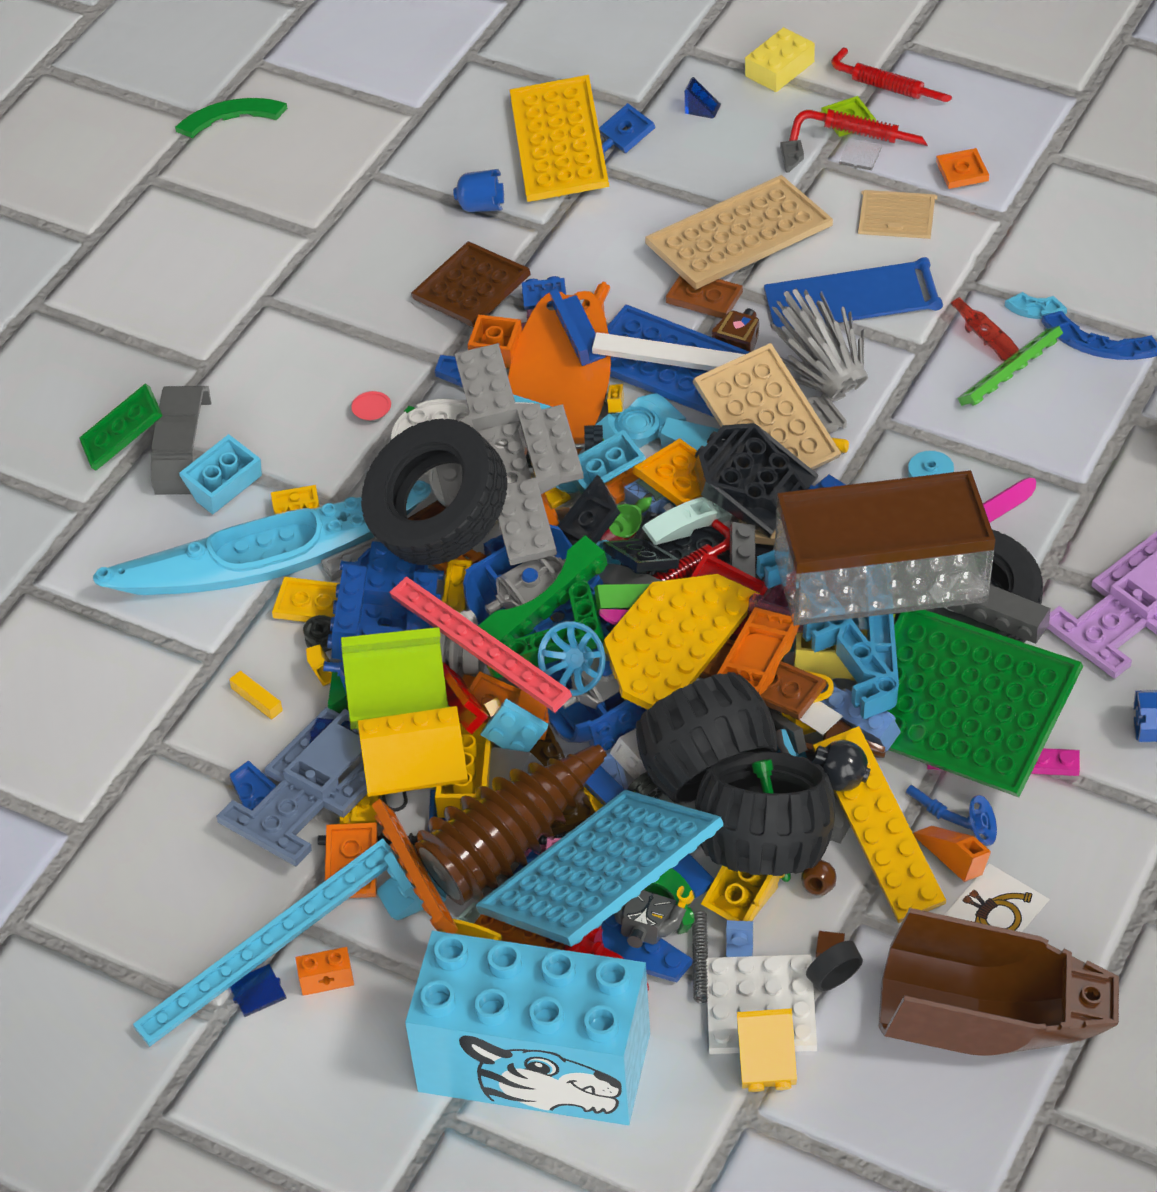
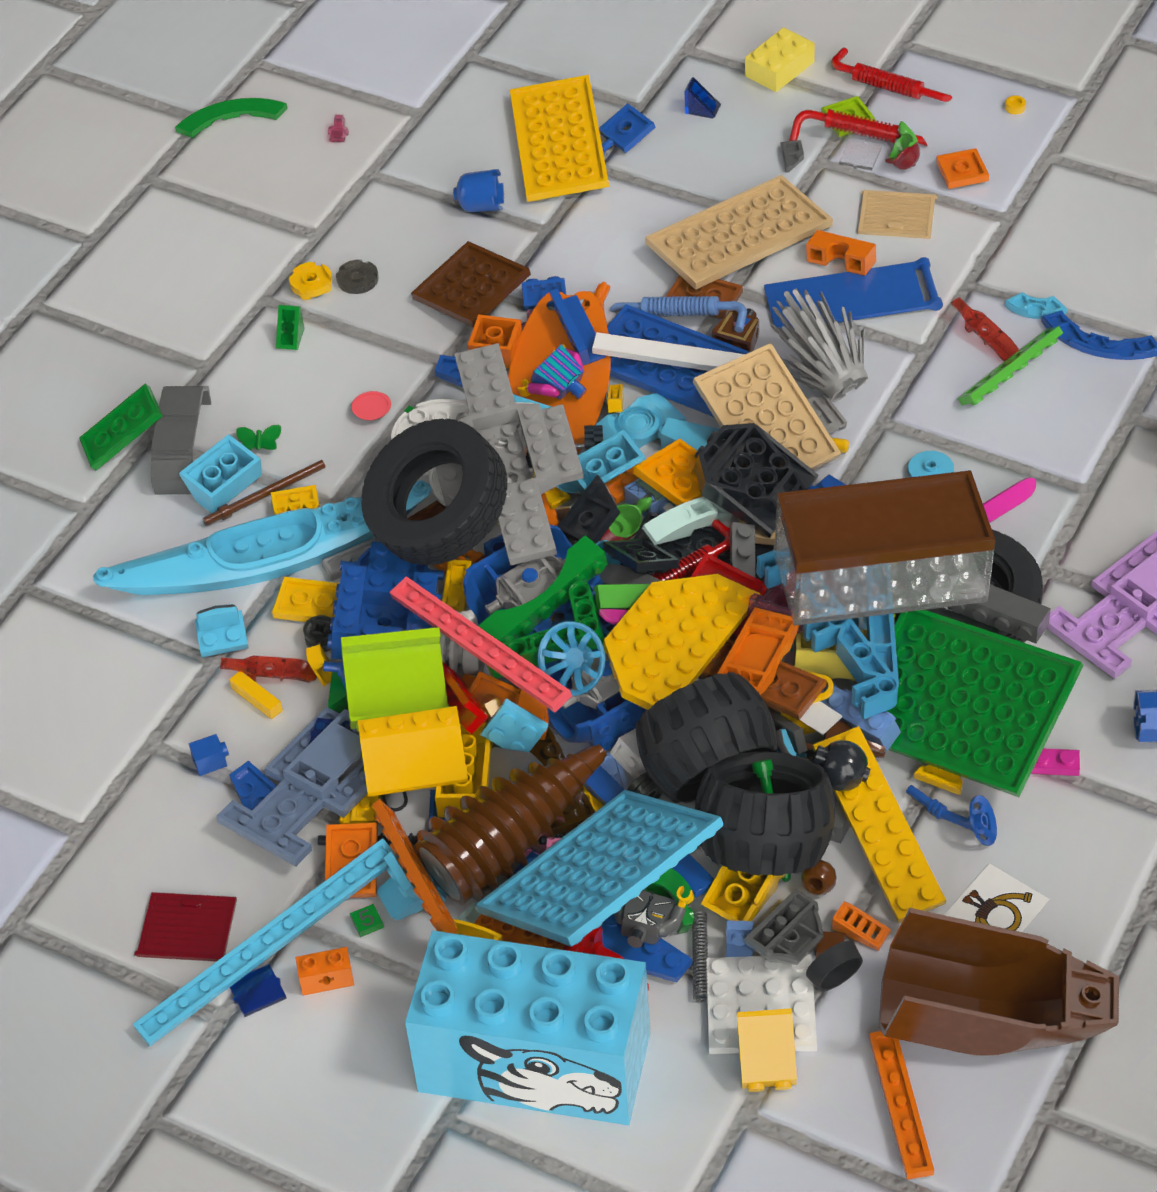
(186, 927): none -> dark red piece
(208, 754): none -> blue brick
(220, 630): none -> medium azure piece
(225, 511): none -> reddish brown bar
(265, 441): none -> green piece
(281, 667): none -> clear red piece
(289, 327): none -> green slope
(320, 283): none -> yellow plate
(338, 131): none -> clear pink piece
(357, 277): none -> clear smoke tile
(366, 920): none -> green tile
(556, 376): none -> torso
(687, 306): none -> medium blue piece
(788, 930): none -> dark grey wedge
(826, 246): none -> orange arch
(856, 915): none -> orange slope
(901, 1106): none -> orange plate
(905, 150): none -> hair
(939, 778): none -> yellow plate
(957, 850): orange slope -> none
(1015, 104): none -> yellow tile

